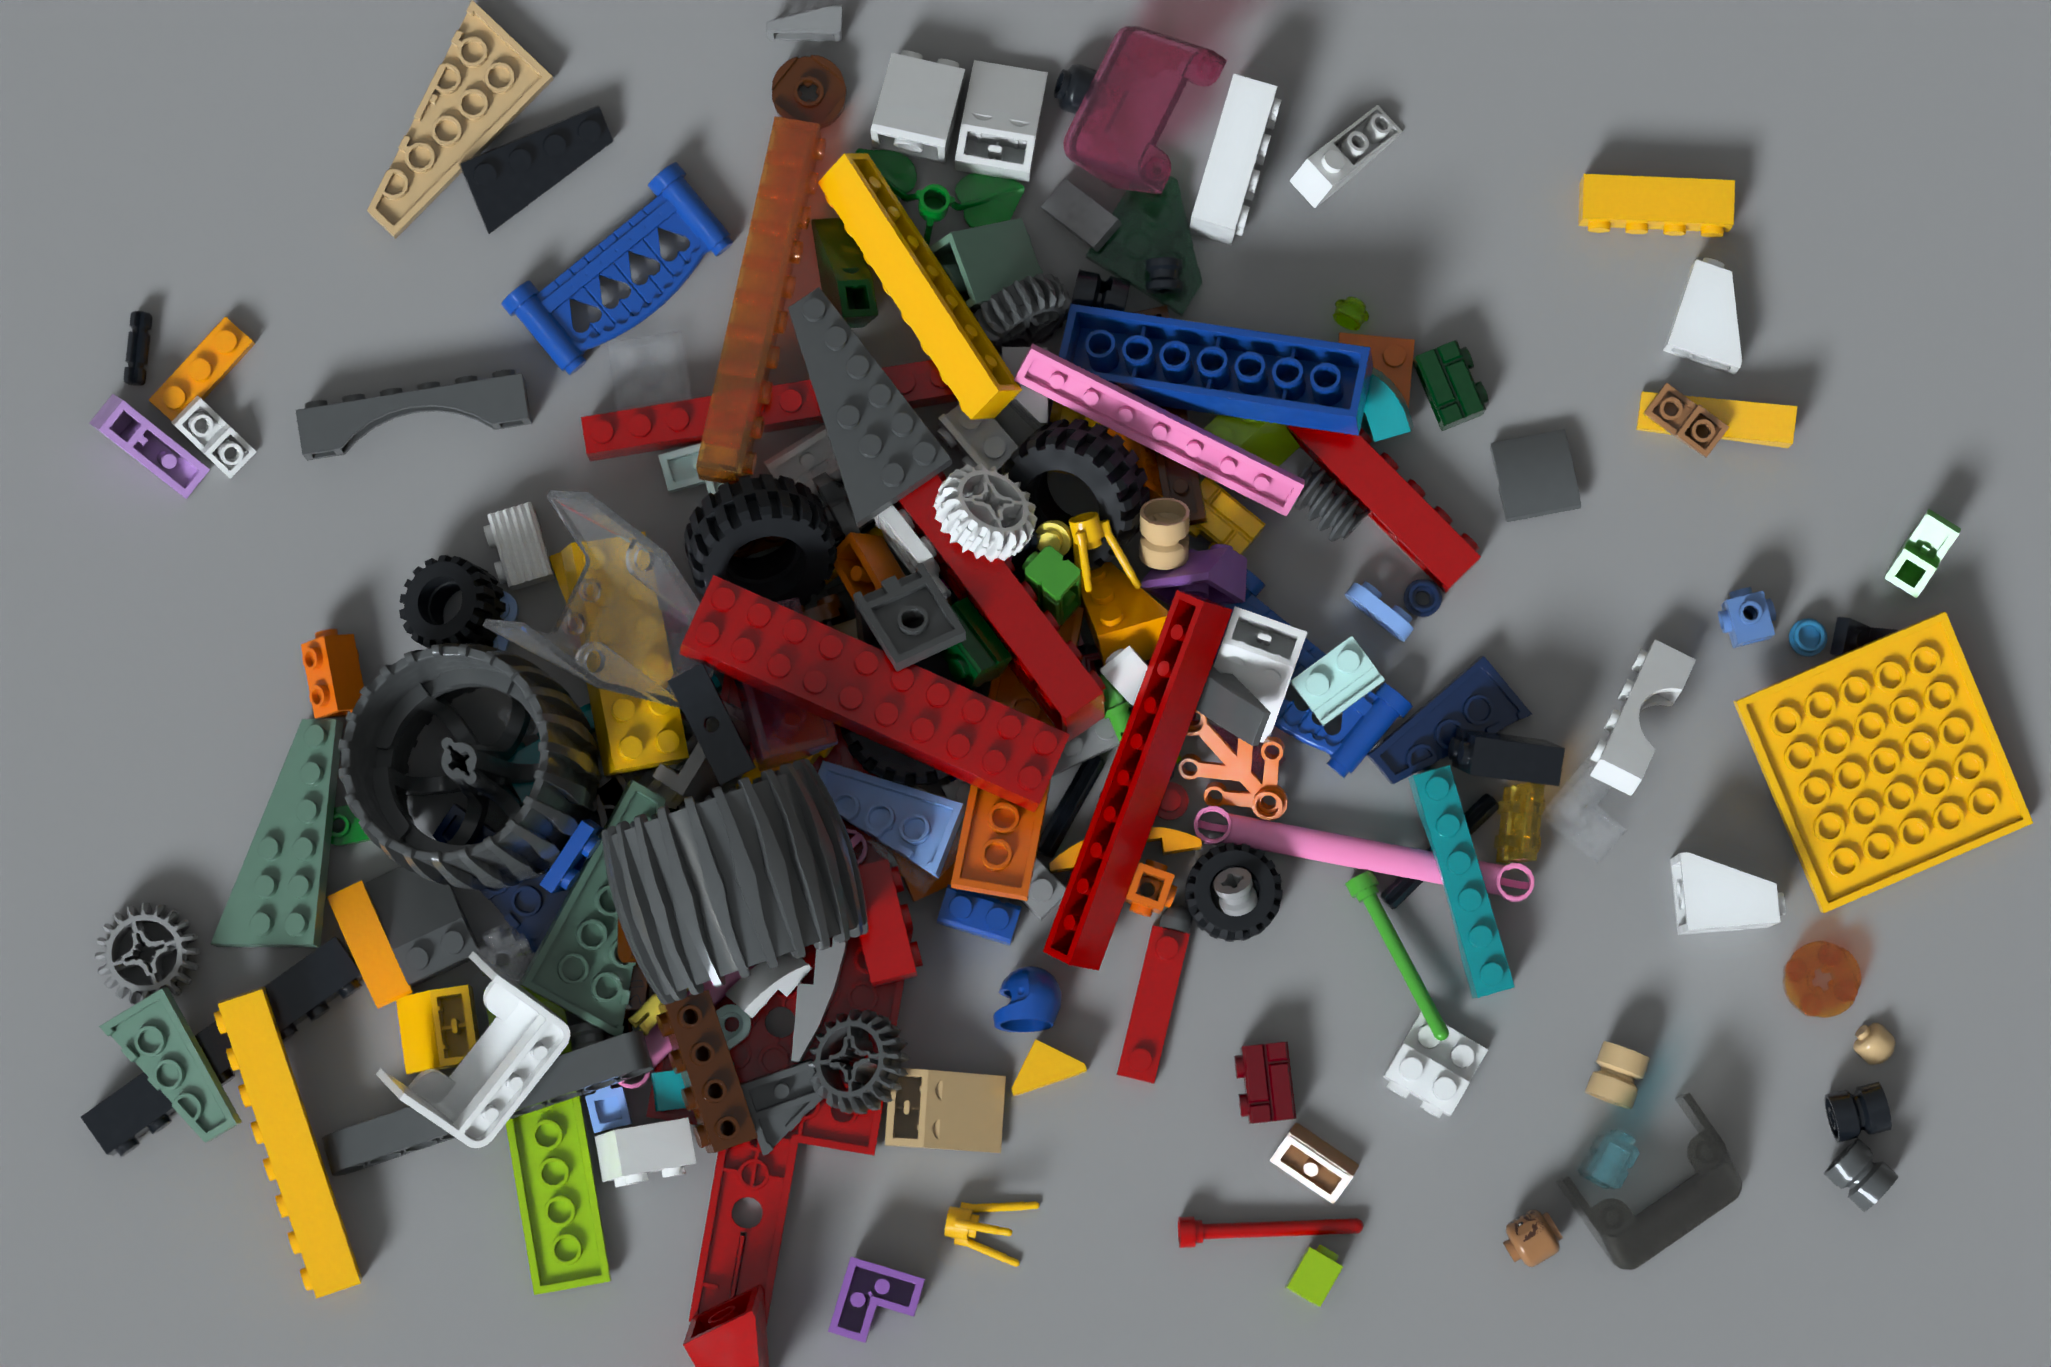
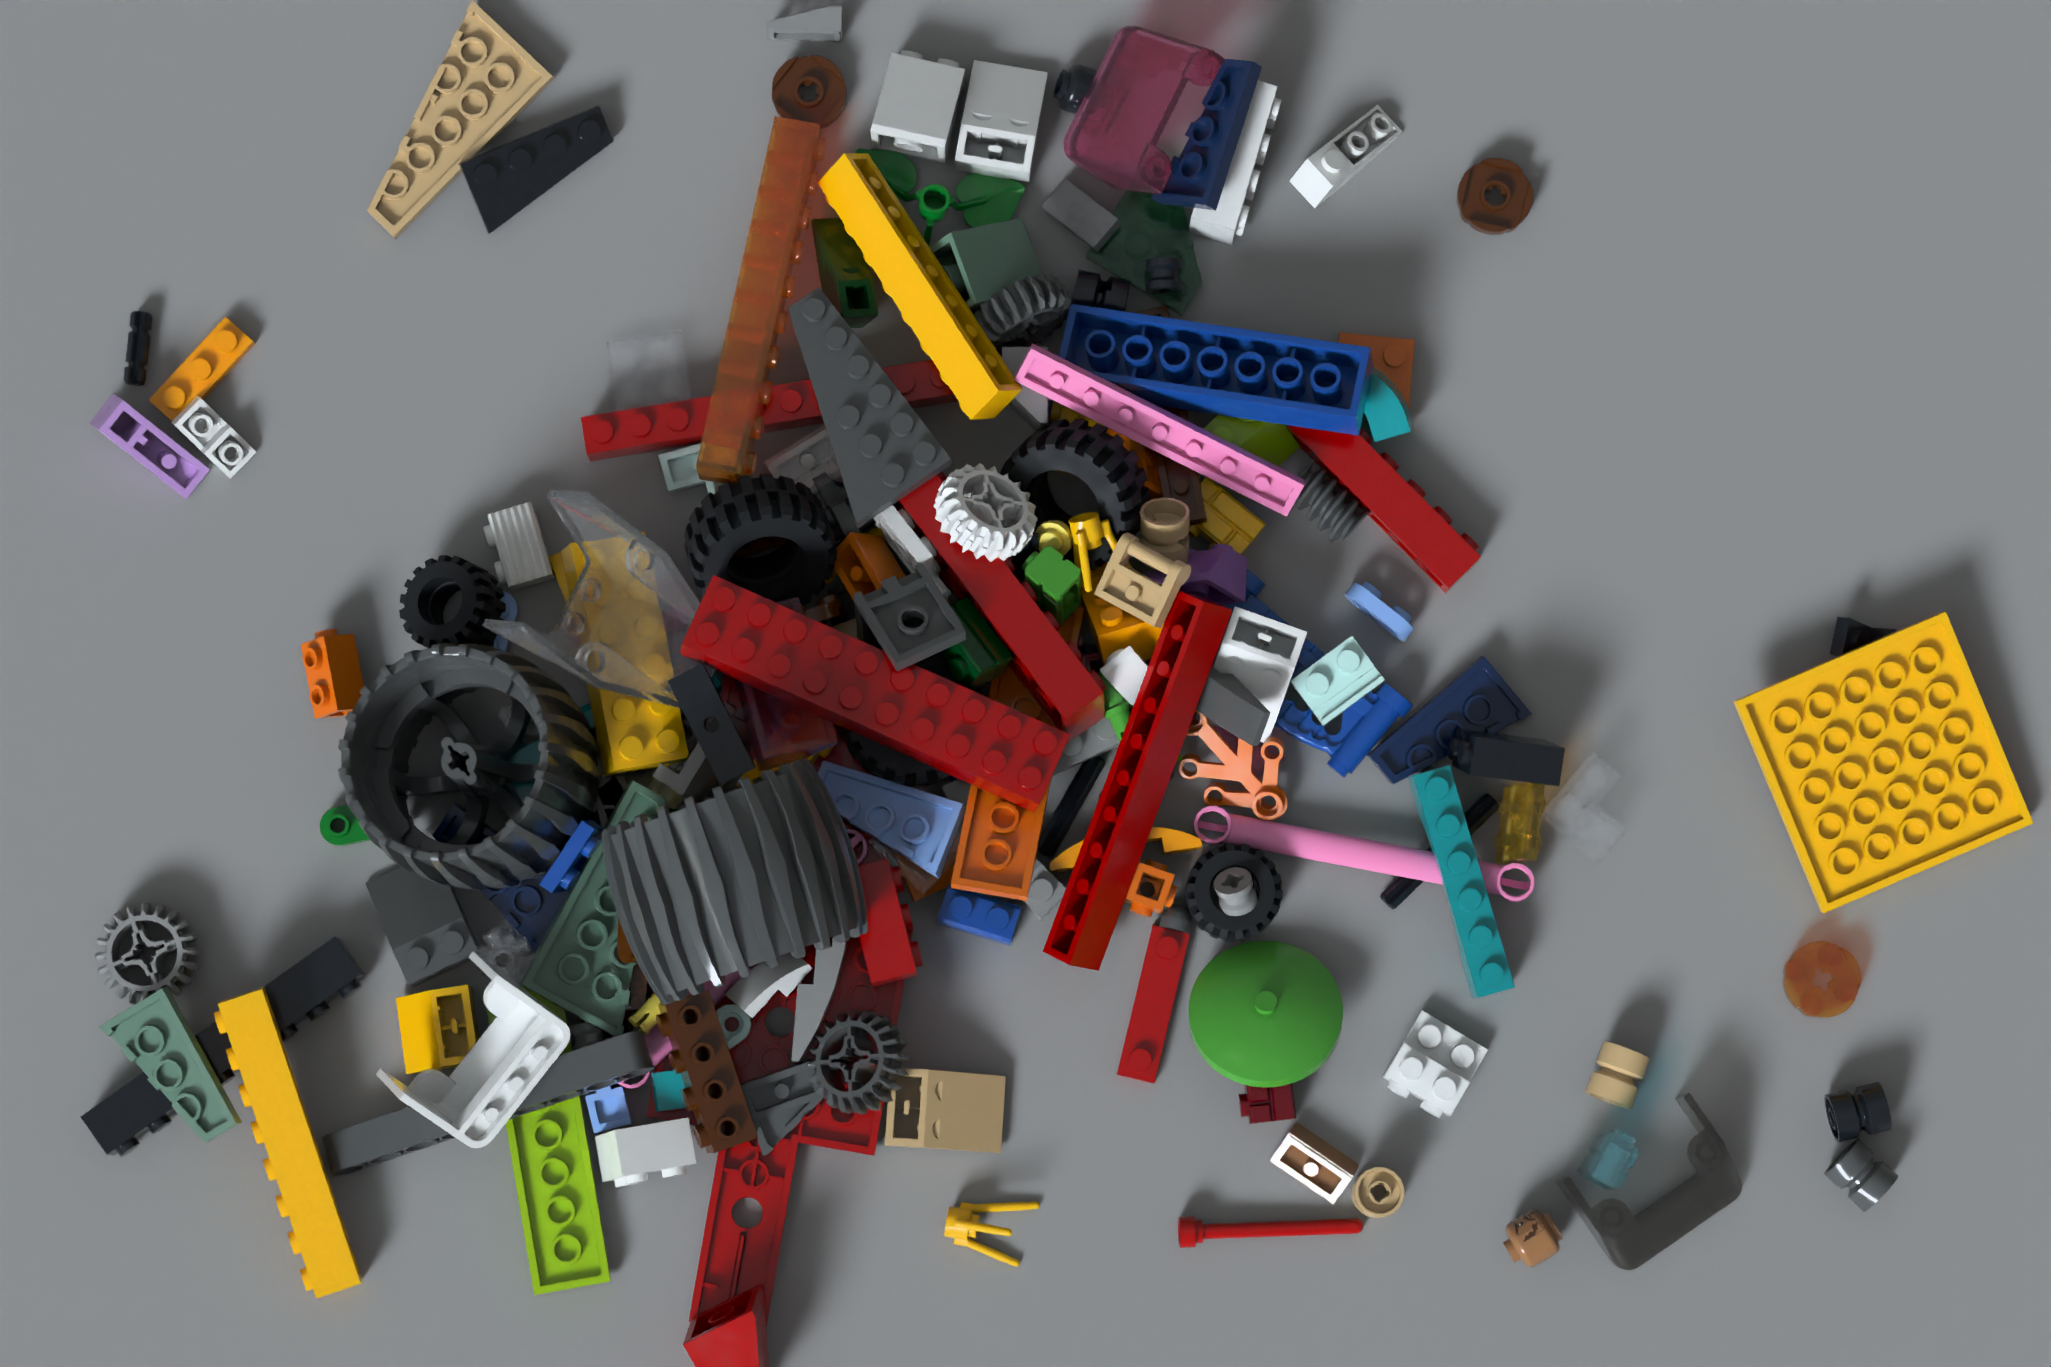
(286, 867): sand green wing -> none
(336, 427): dark grey arch -> none
(369, 944): light orange slope -> none
(549, 311): blue piece -> none
(871, 1286): medium lavender brick -> none
(977, 439): white bracket -> none
(1033, 1001): blue helmet -> none
(1044, 1067): yellow slope -> none
(1137, 592): none -> tan plate
(1174, 802): red plate -> none
(1213, 138): none -> dark blue wing
(1265, 1014): none -> bright green dish
(1315, 1274): lime brick -> none
(1350, 313): clear neon green plate -> none
(1365, 890): bright green piece -> none
(1377, 1192): none -> tan wheel
(1430, 589): dark blue plate -> none
(1450, 385): dark green brick -> none
(1513, 186): none -> reddish brown plate
(1535, 475): dark grey slope -> none
(1627, 752): white arch -> none
(1656, 203): yellow brick -> none
(1686, 420): medium nougat slope -> none
(1706, 319): white slope -> none
(1721, 897): white slope -> none
(1740, 629): medium blue brick -> none
(1746, 420): yellow slope -> none
(1807, 637): dark azure plate -> none
(1874, 1043): tan piece -> none
(1922, 553): brick -> none

